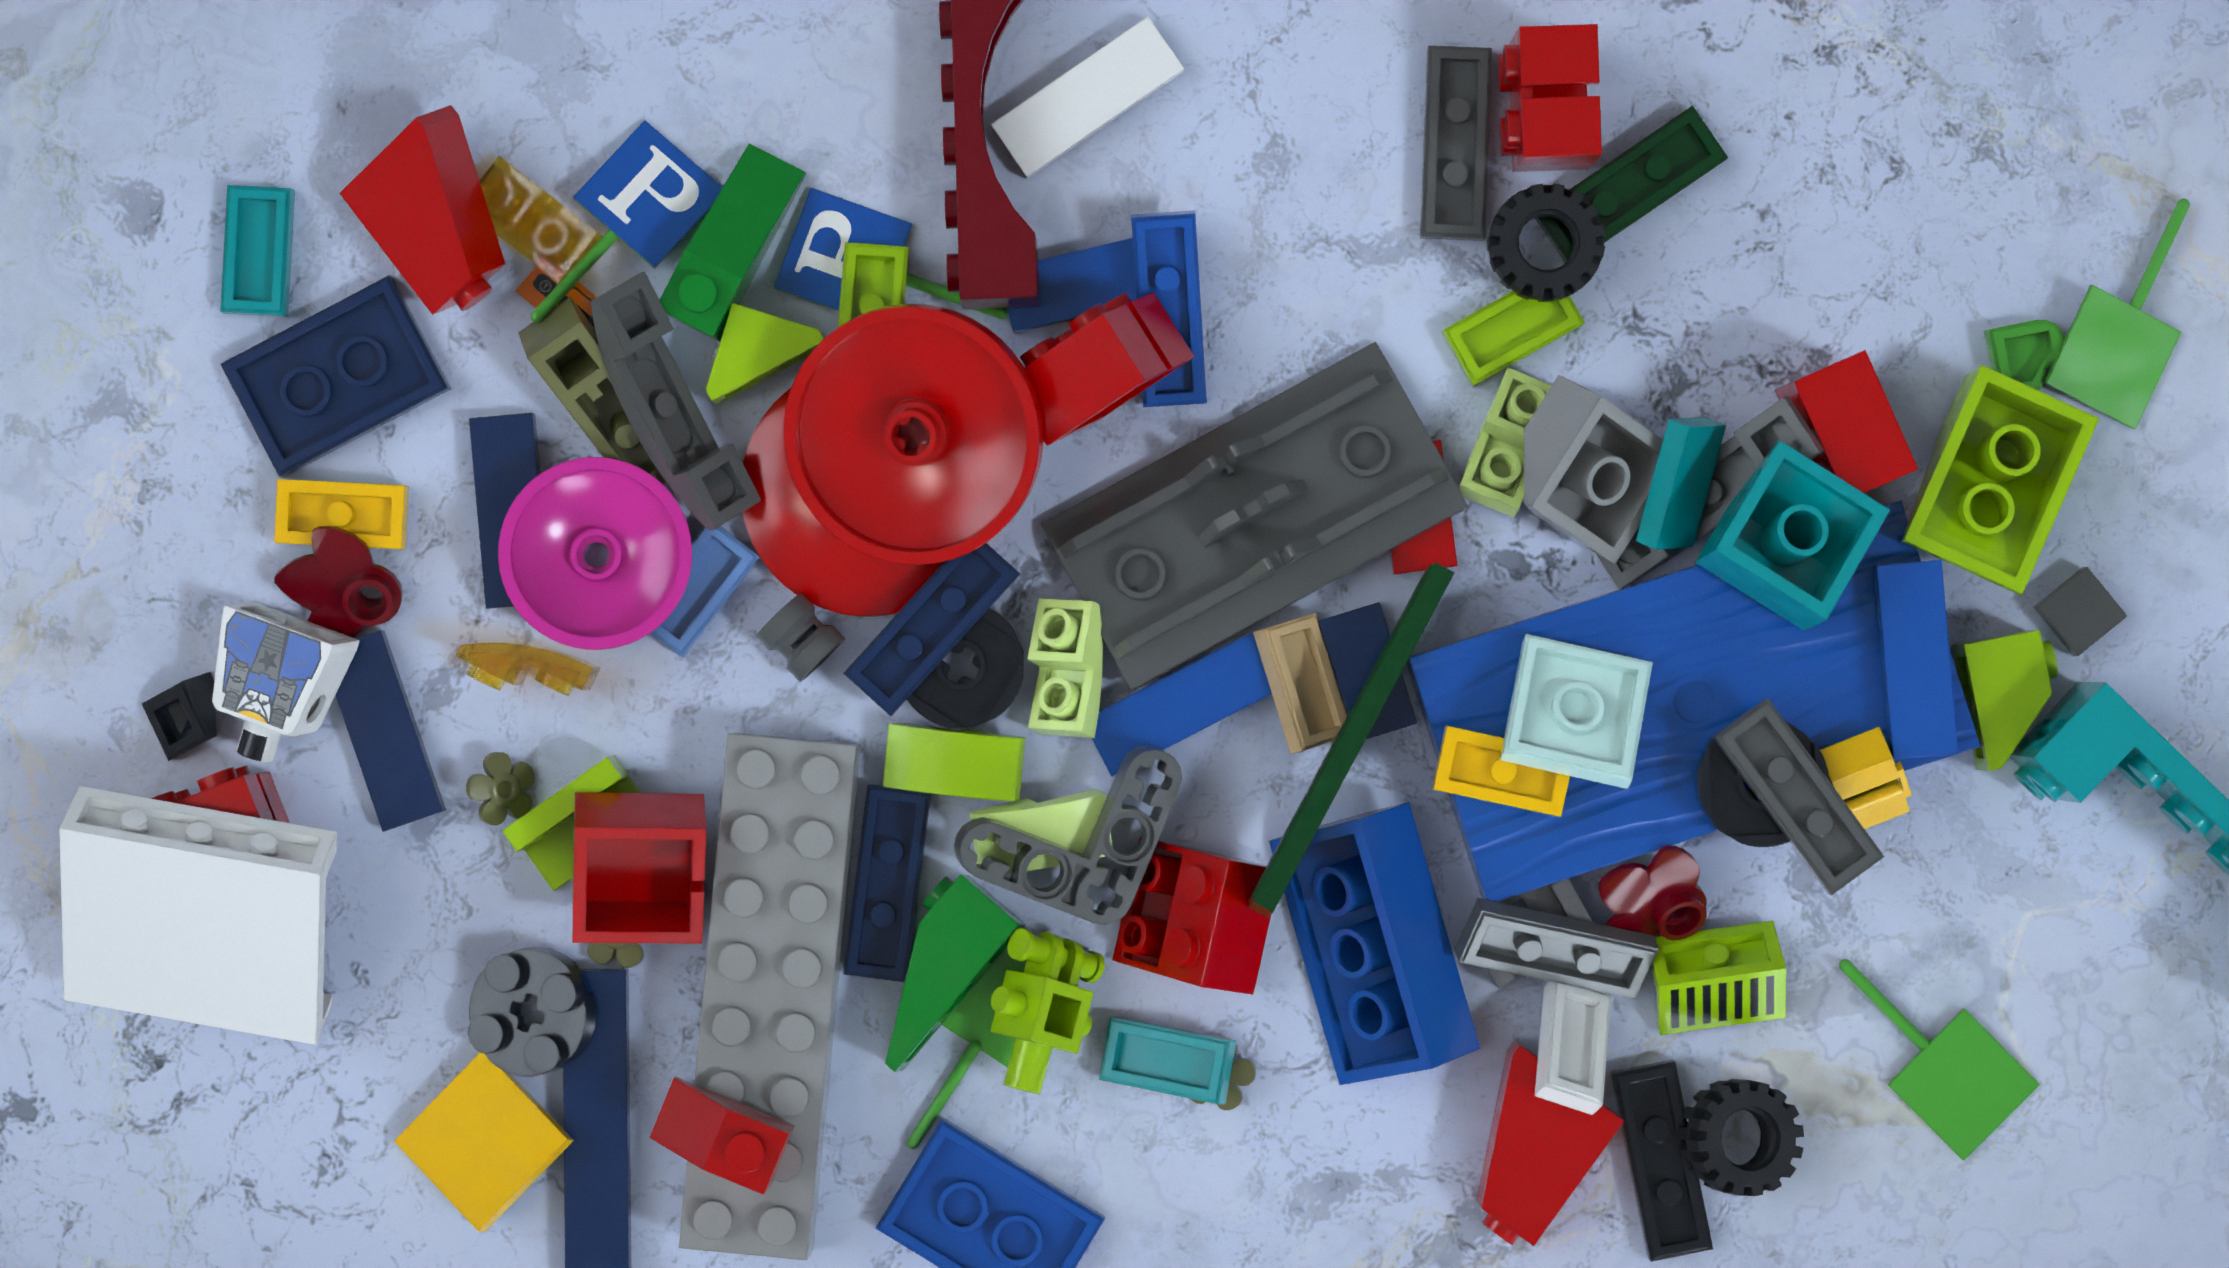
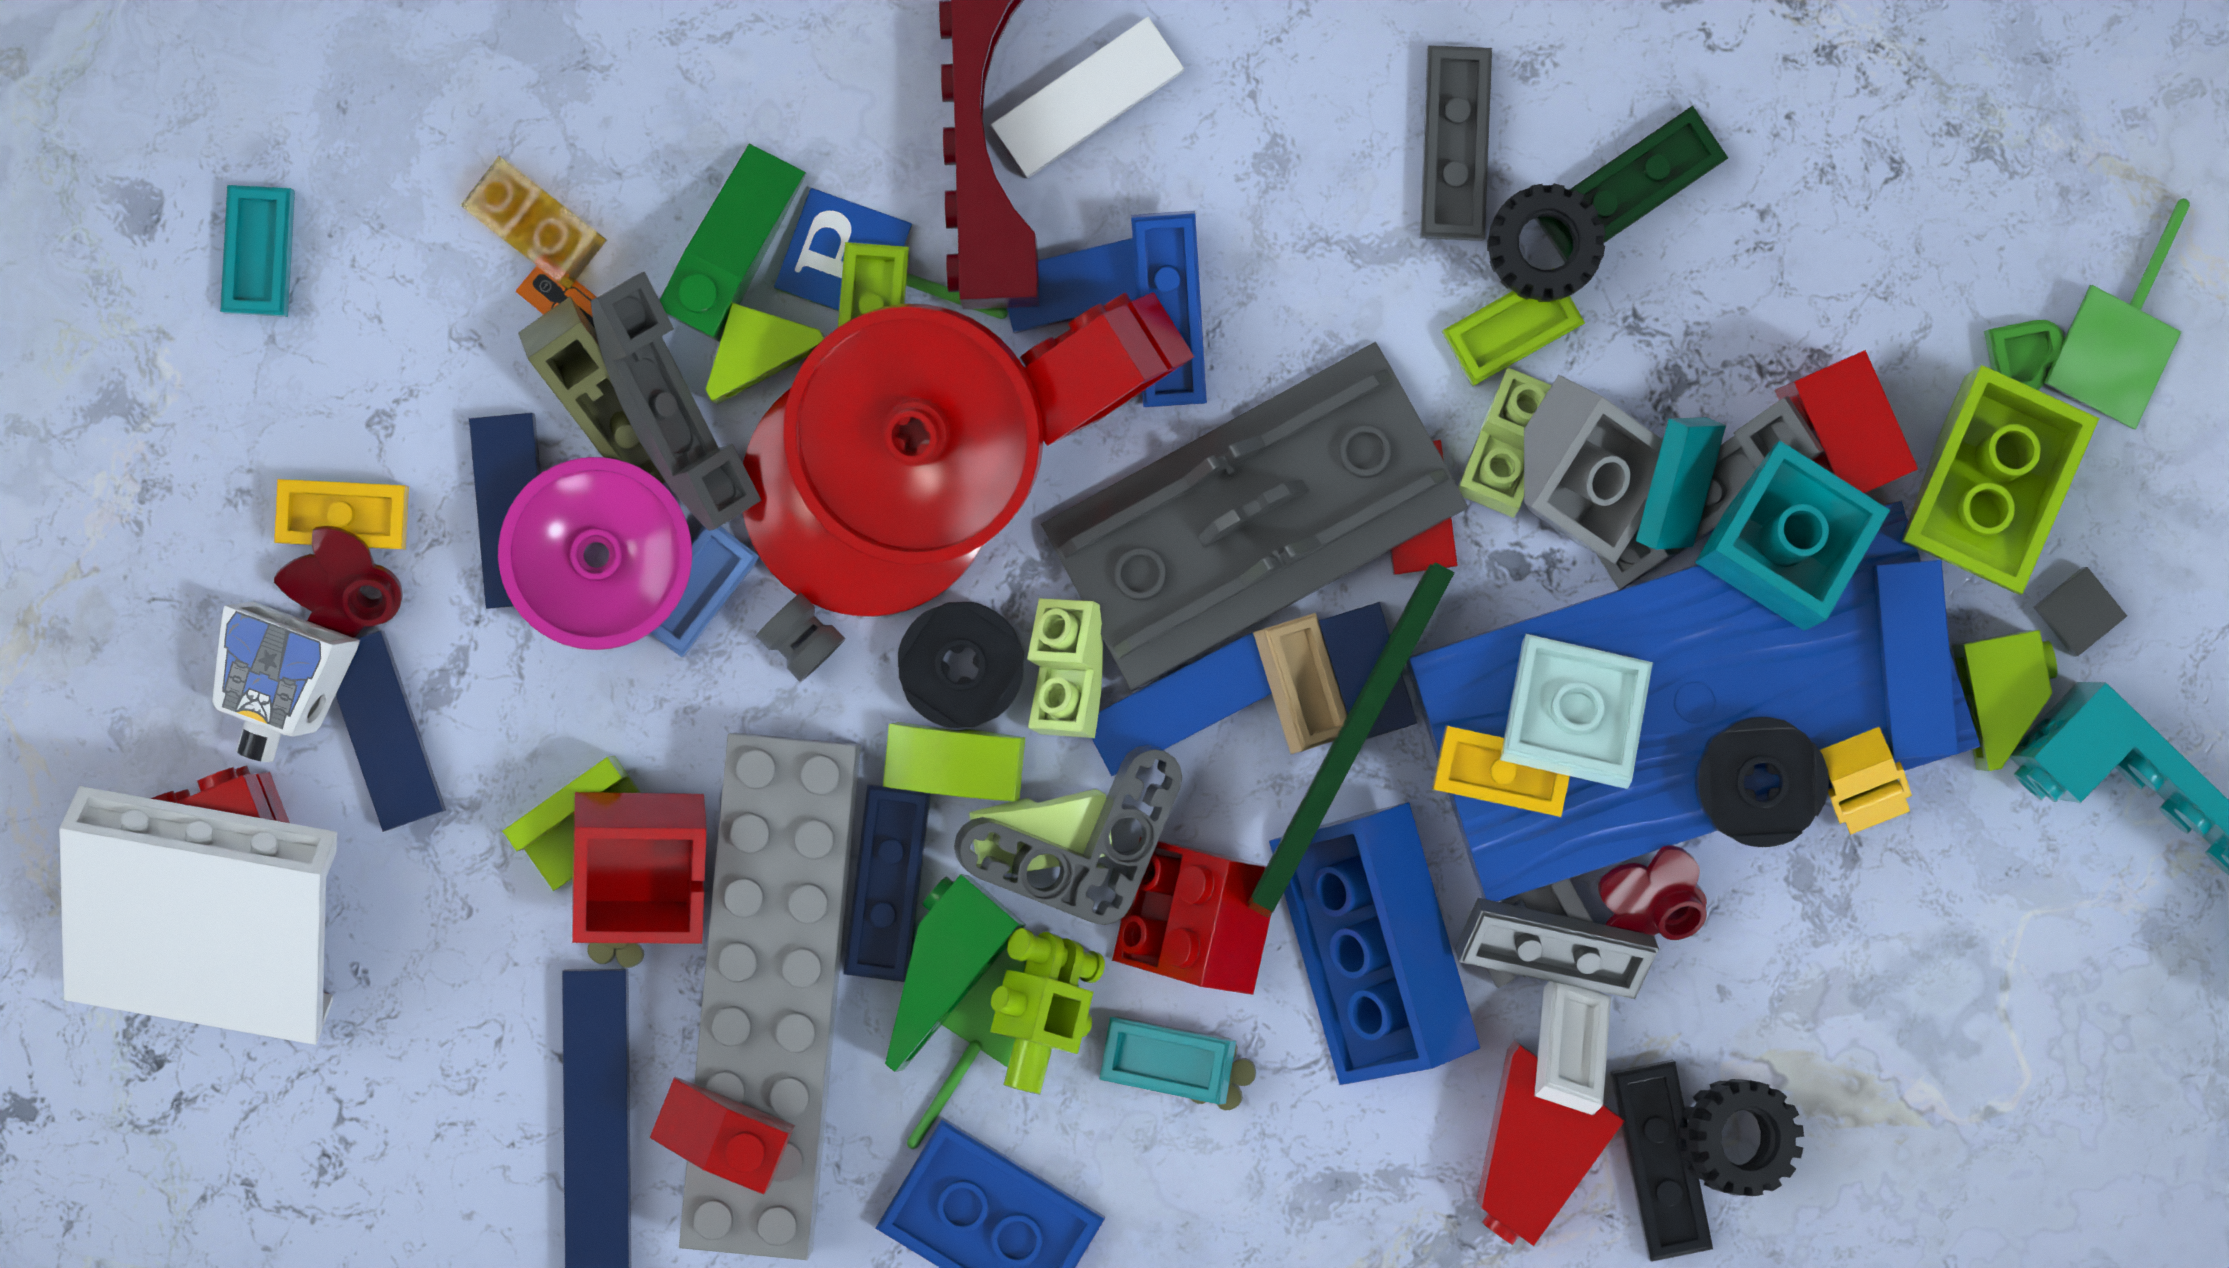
(183, 715): black slope -> none
(335, 376): dark blue tile -> none
(430, 212): red slope -> none
(483, 1141): yellow tile -> none
(497, 1019): plate -> none
(501, 788): olive plant -> none
(511, 662): clear yellow slope -> none
(645, 198): blue piece -> none
(930, 626): dark blue tile -> none
(1550, 115): red piece -> none
(1719, 978): lime panel -> none
(1798, 796): dark grey tile -> none
(1959, 1080): bright green piece -> none

